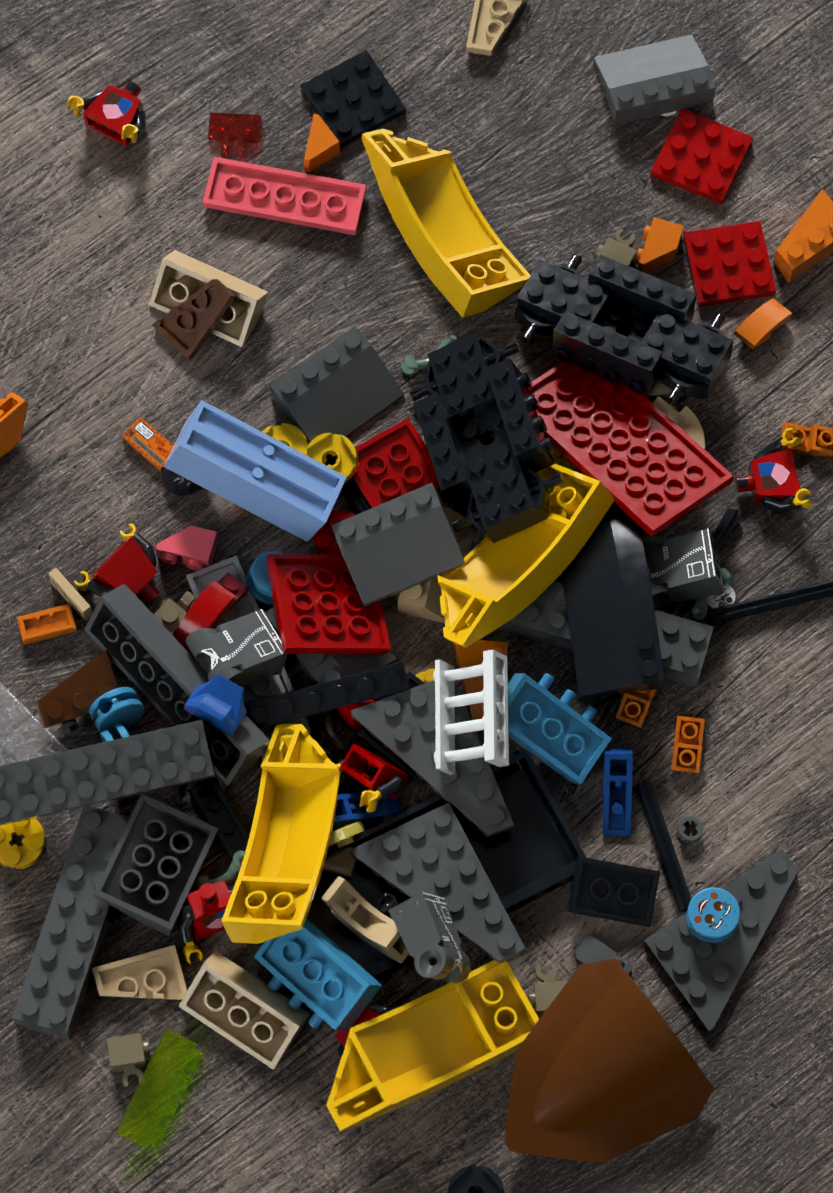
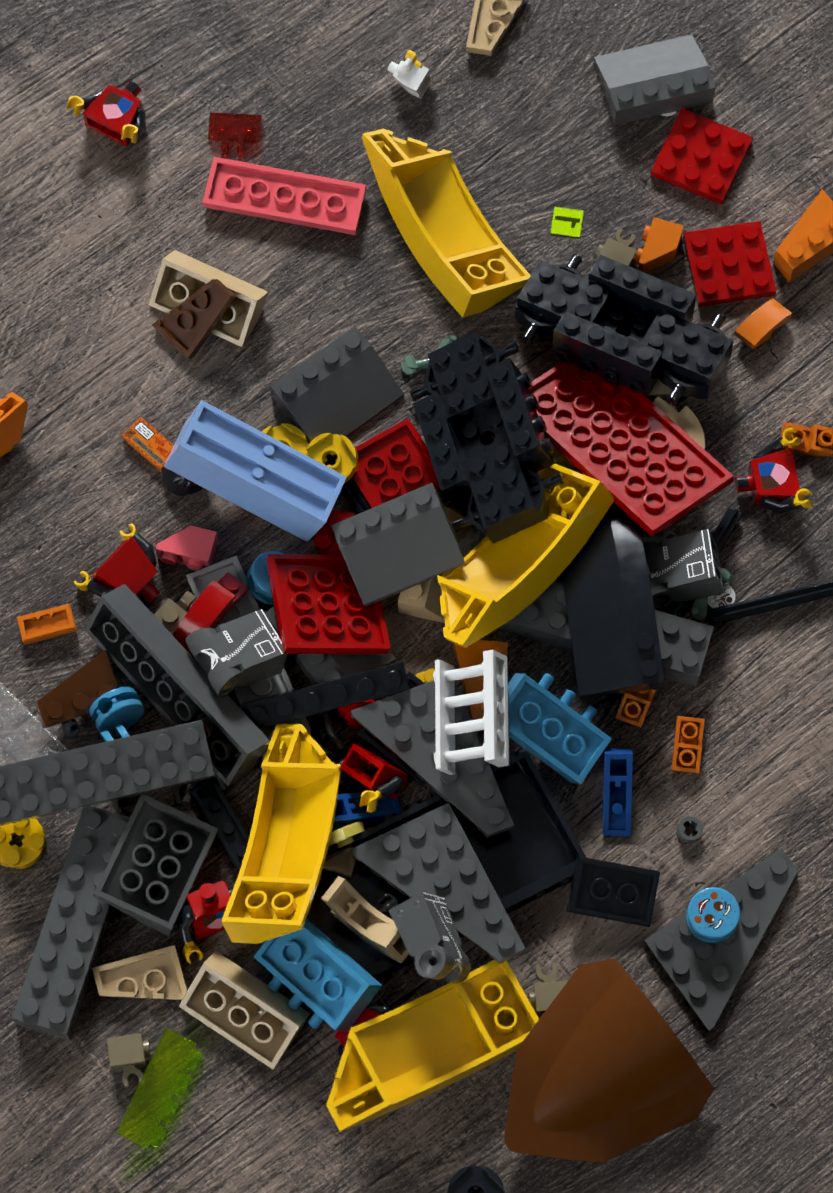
(70, 594): tan tile -> none
(219, 704): blue slope -> none
(229, 877): sand green piece -> none
(321, 145): orange slope -> none
(353, 98): black plate -> none
(411, 74): none -> white piece
(567, 222): none -> clear neon green sticker
(593, 950): dark grey piece -> none
(664, 845): black axle -> none

